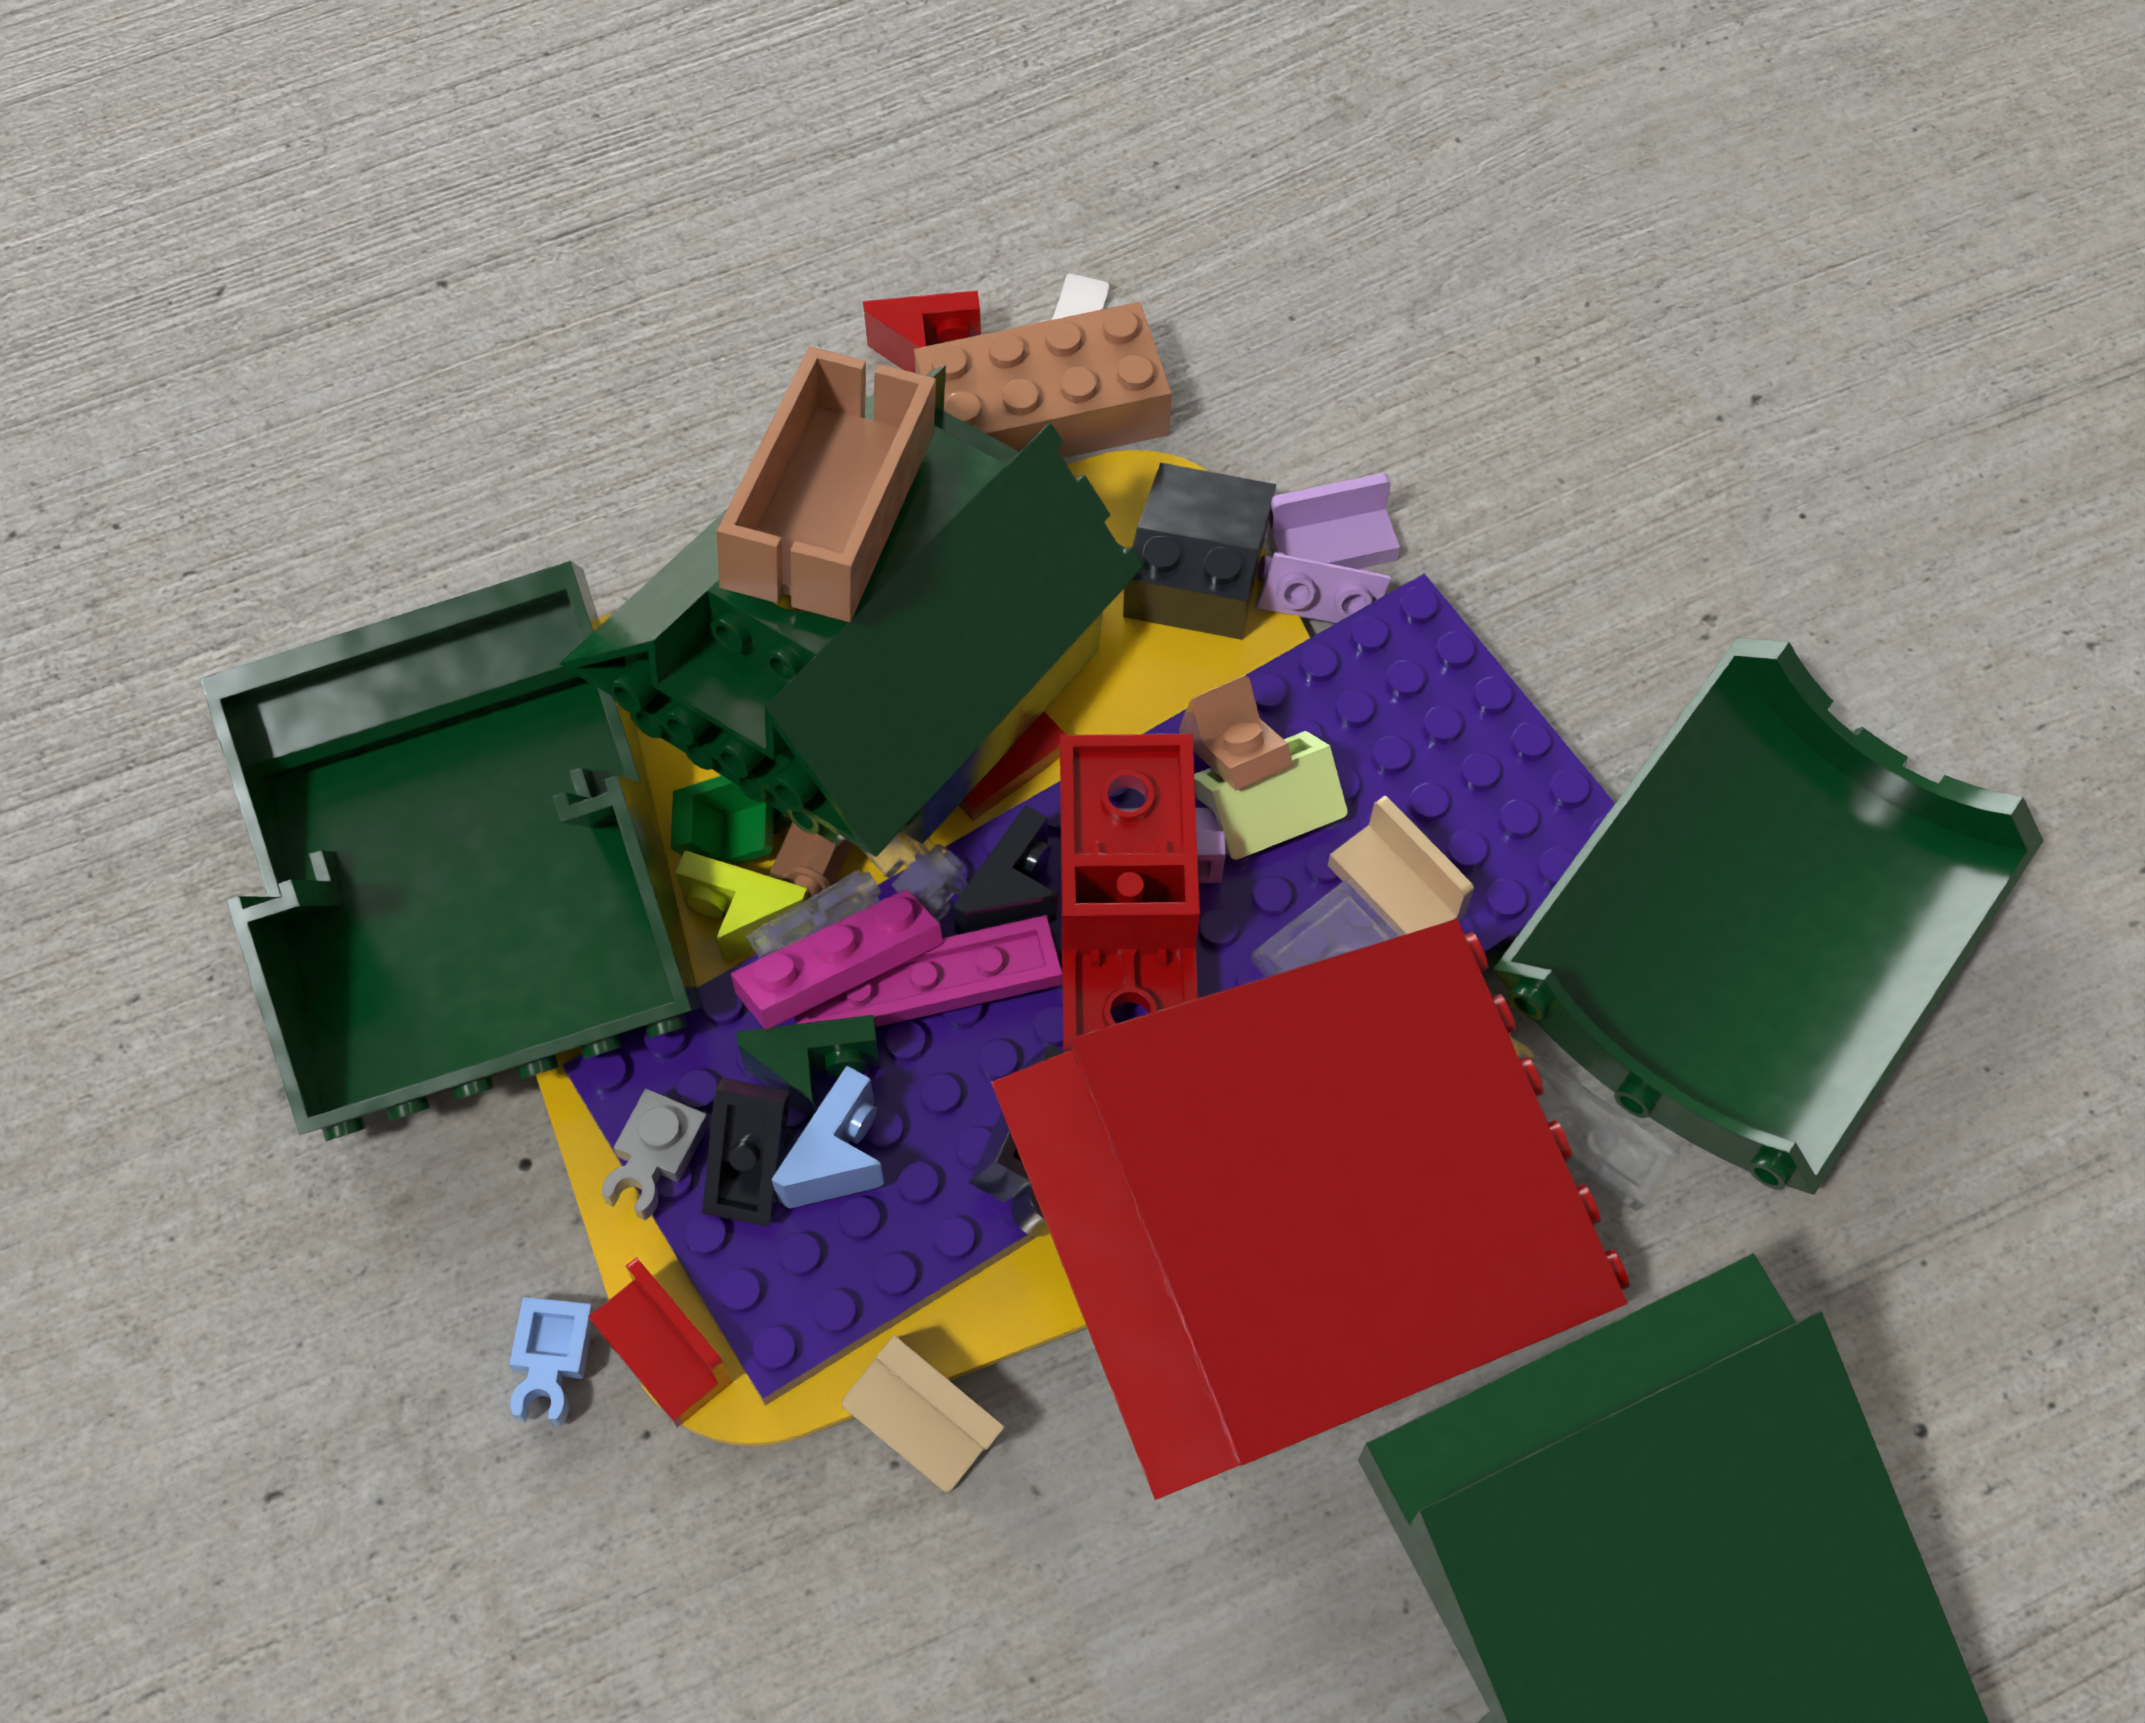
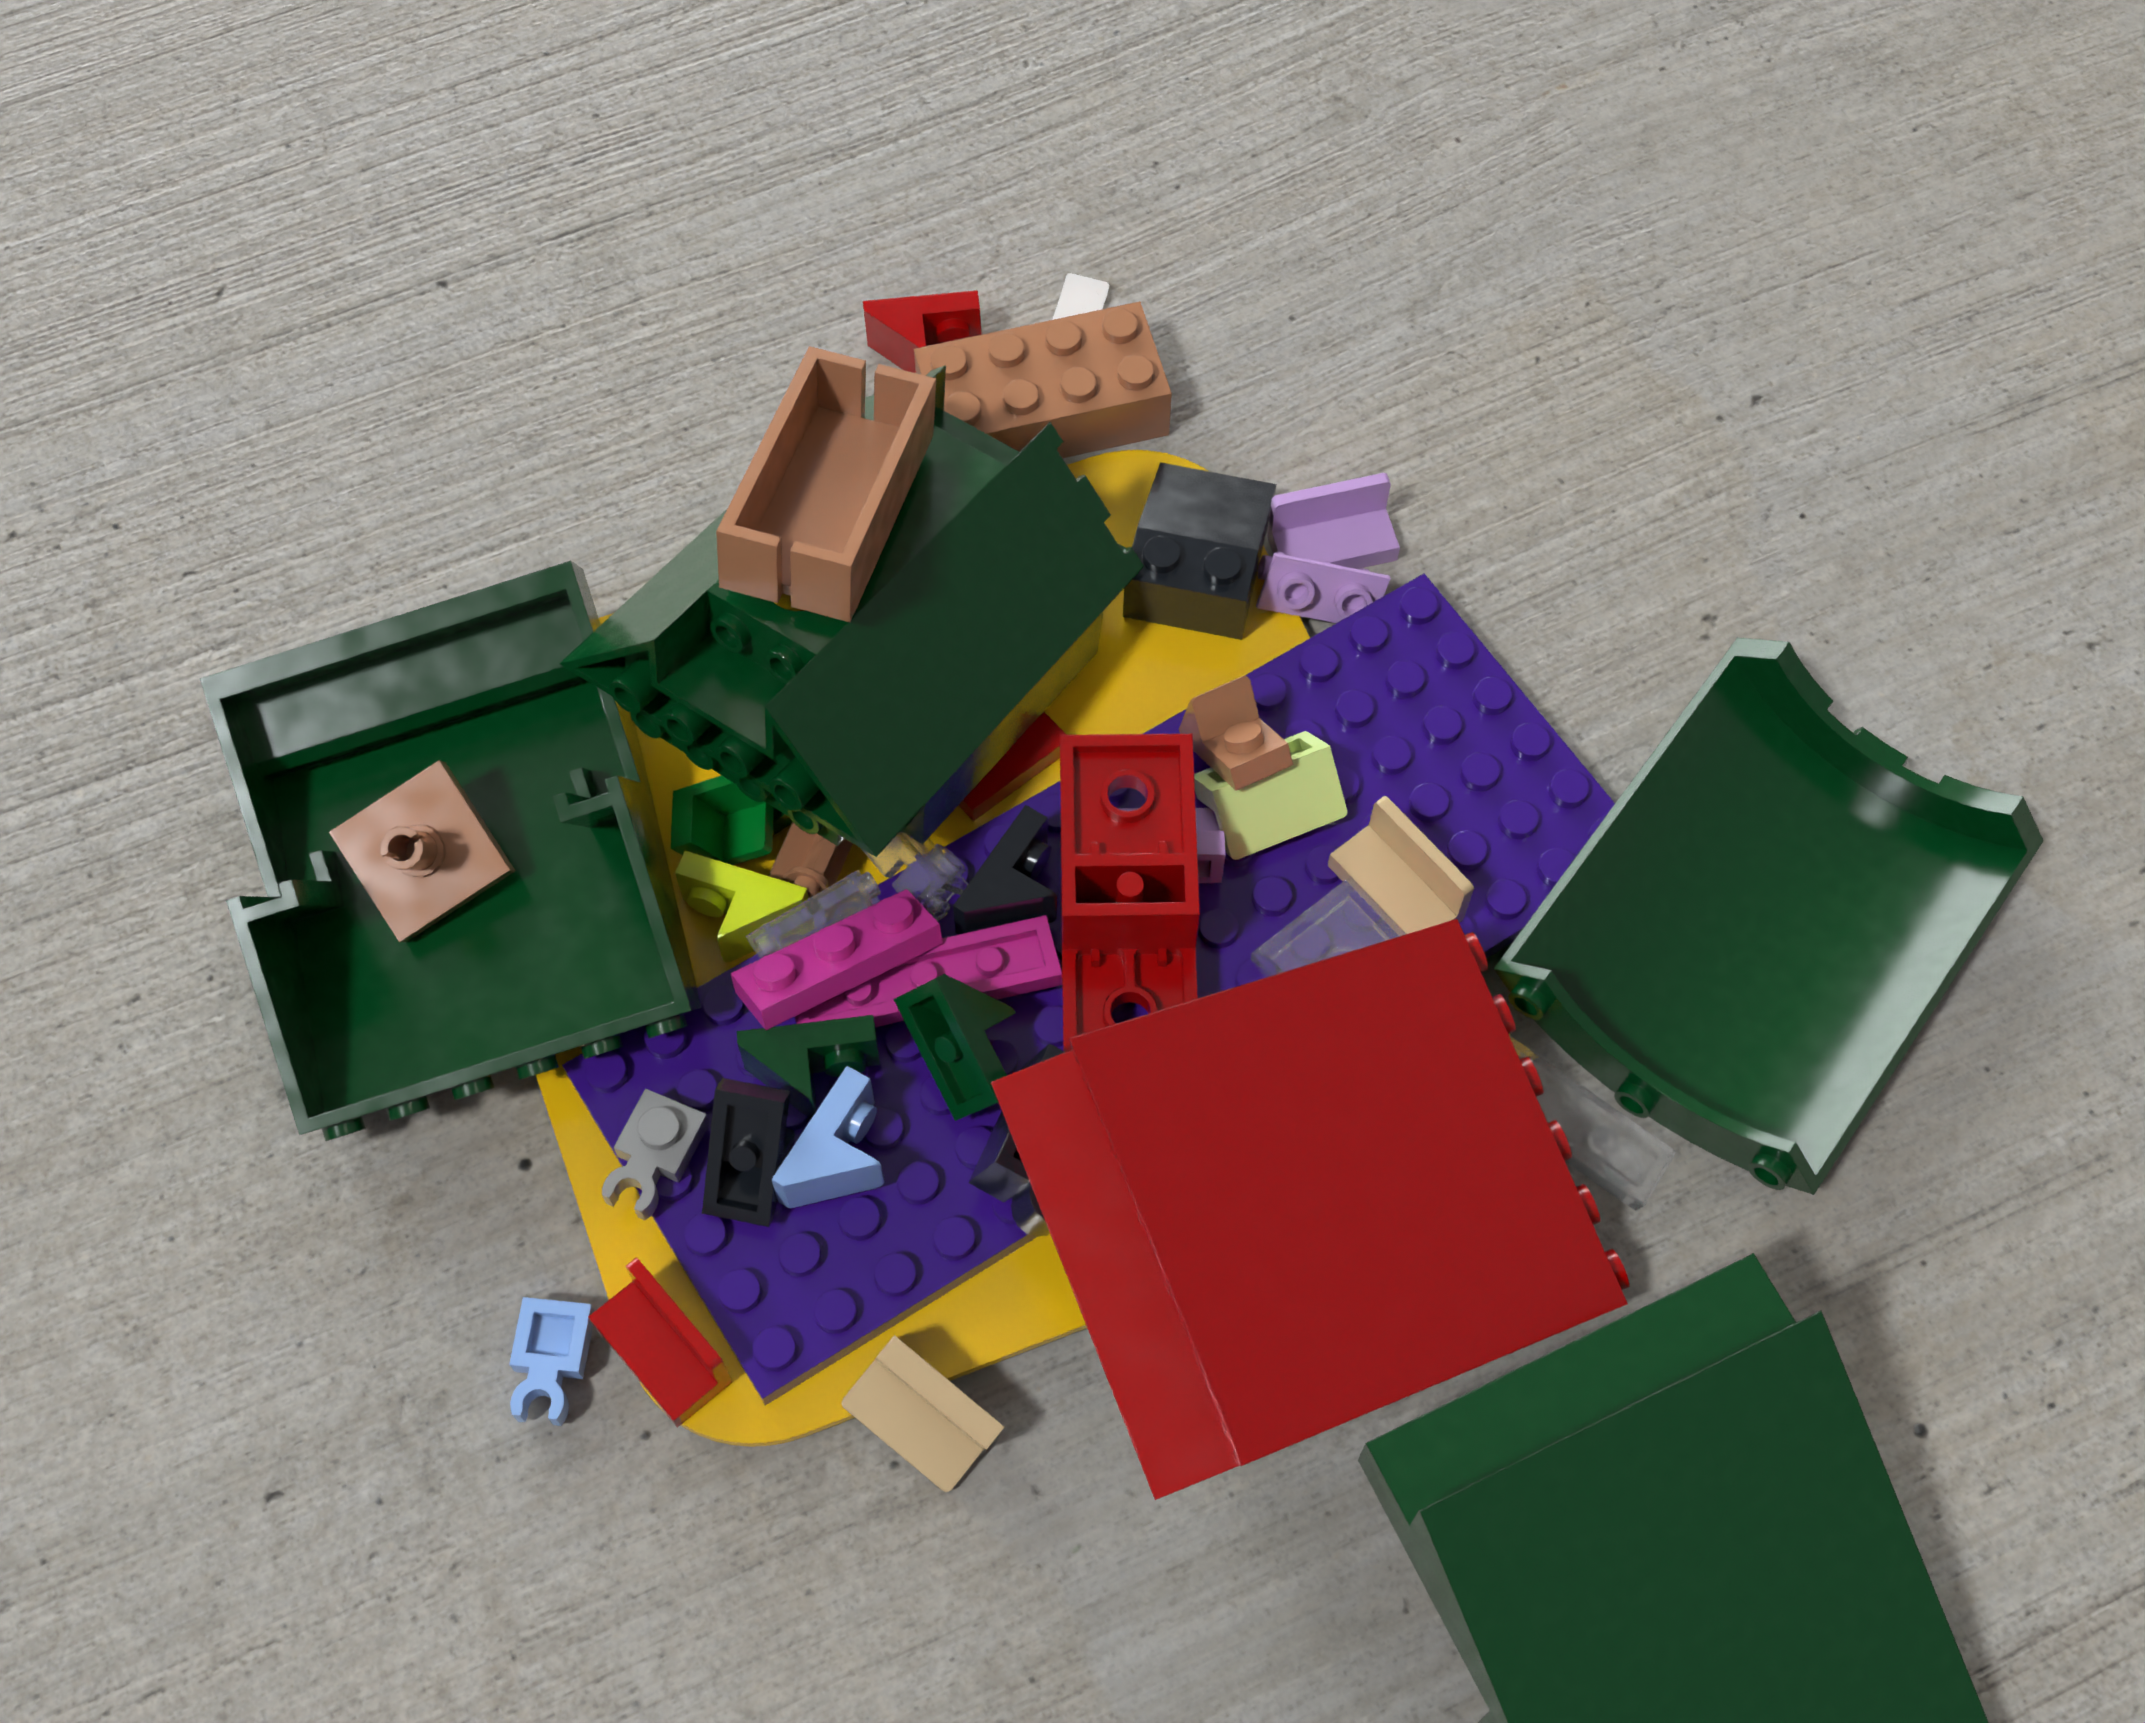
(422, 851): none -> nougat tile
(950, 1033): none -> dark green slope

